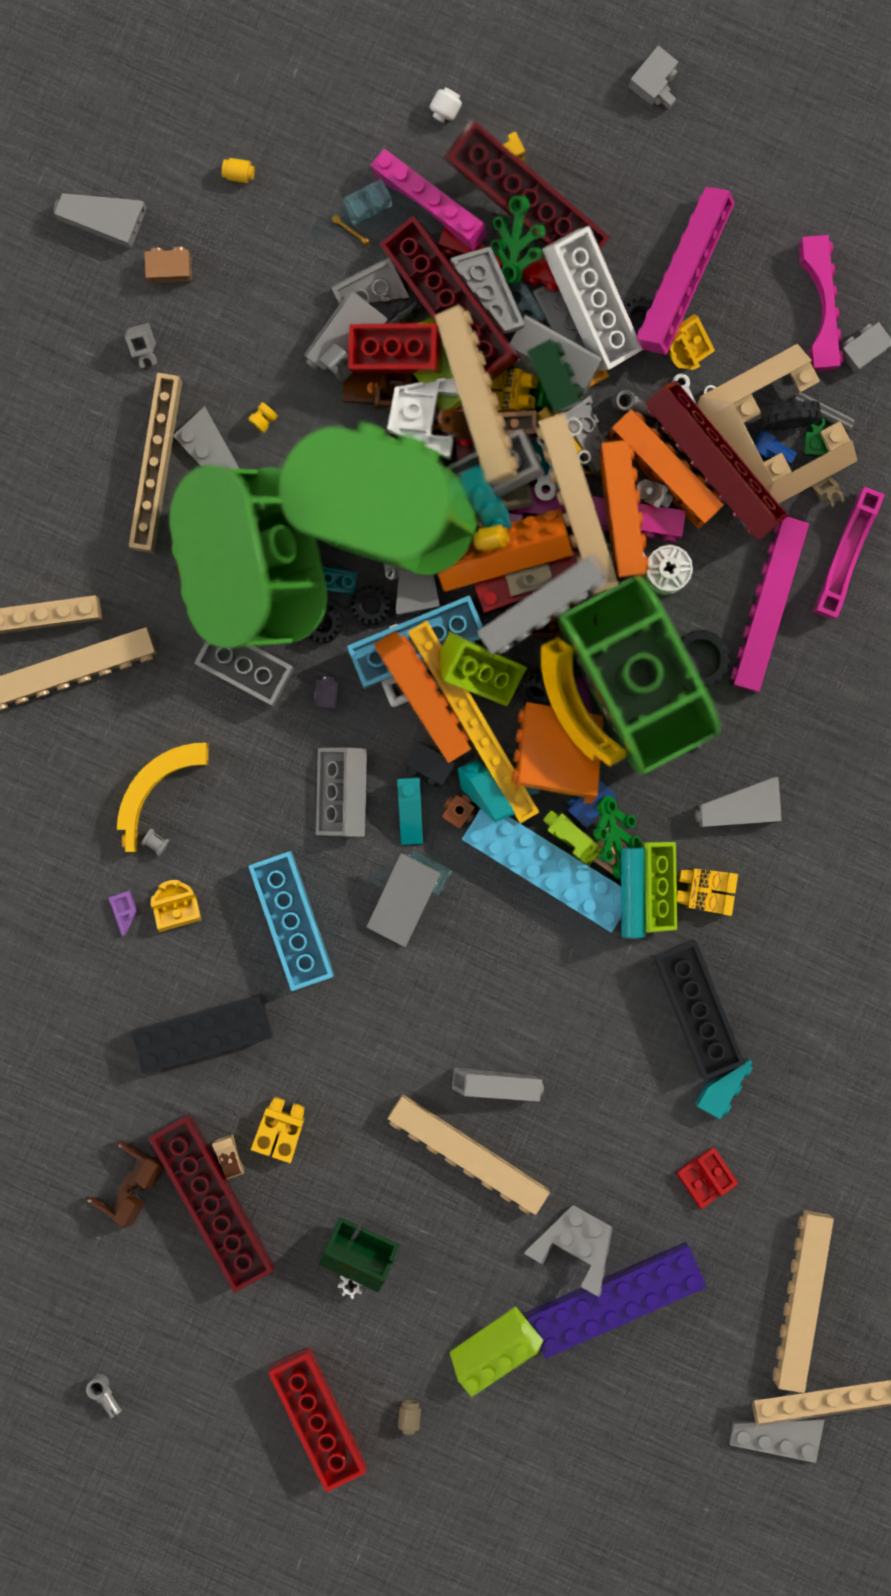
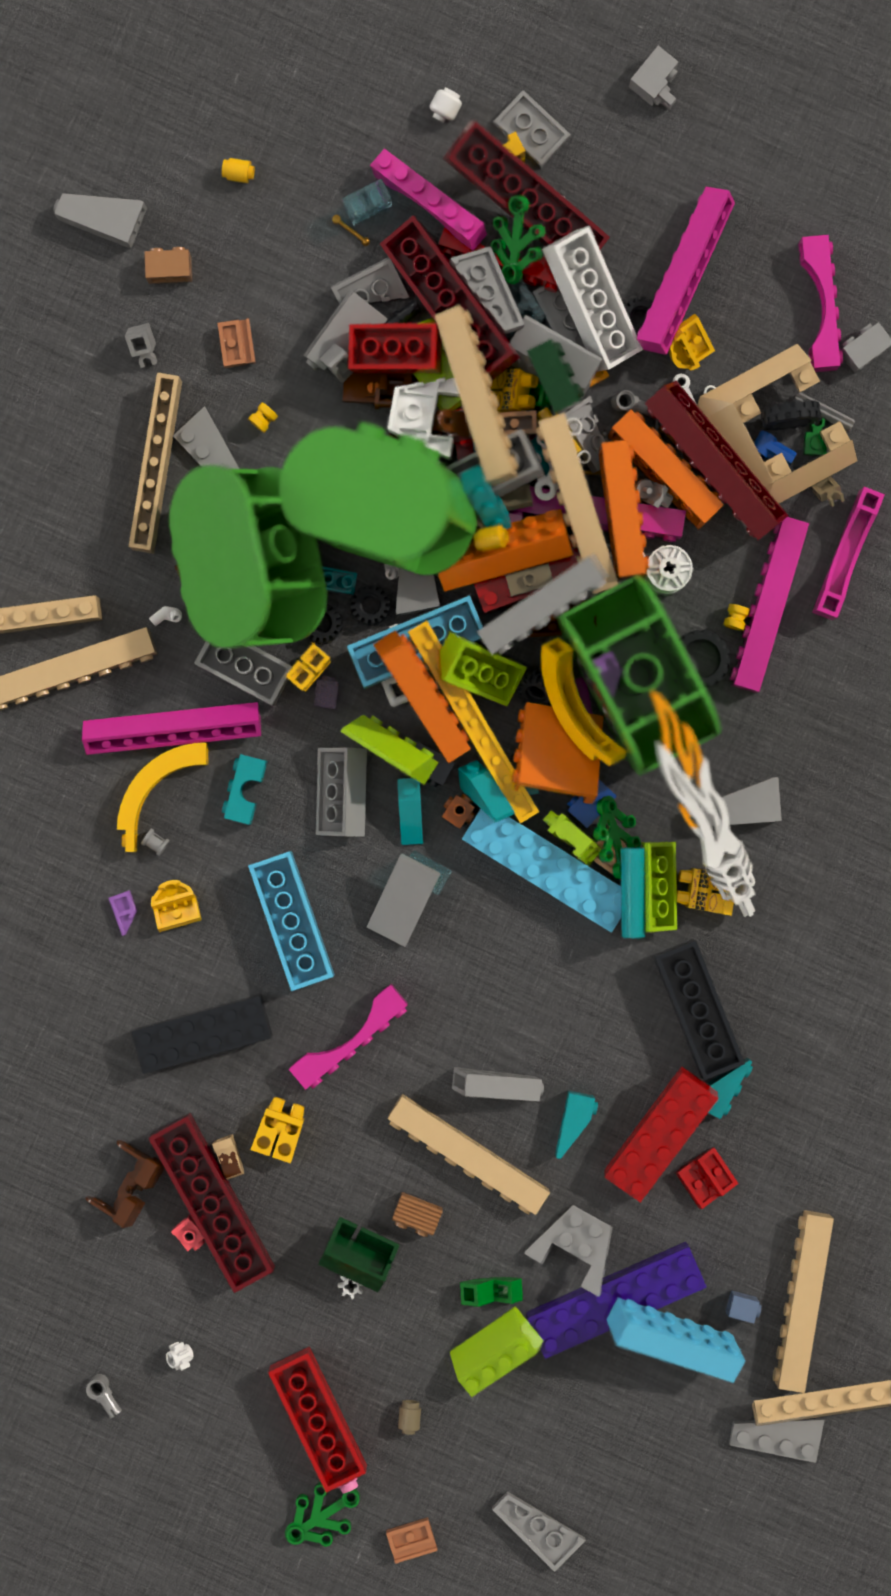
(166, 613): none -> white arm
(171, 728): none -> dark pink brick
(179, 1356): none -> white gear
(188, 1225): none -> coral brick
(236, 343): none -> nougat plate
(247, 770): none -> teal arch
(308, 671): none -> yellow hips
(315, 1065): none -> dark pink arch
(319, 1518): none -> green plant
(349, 1486): none -> bright pink plate
(391, 747): none -> lime slope
(411, 1540): none -> nougat plate
(417, 1214): none -> medium nougat brick
(492, 1289): none -> green brick
(534, 126): none -> light grey tile
(543, 1534): none -> light grey wing
(576, 1116): none -> teal slope
(609, 673): none -> medium lavender tile
(661, 1134): none -> red brick
(675, 1340): none -> medium azure brick
(723, 839): none -> white piece
(736, 616): none -> yellow wheel
(743, 1307): none -> sand blue brick

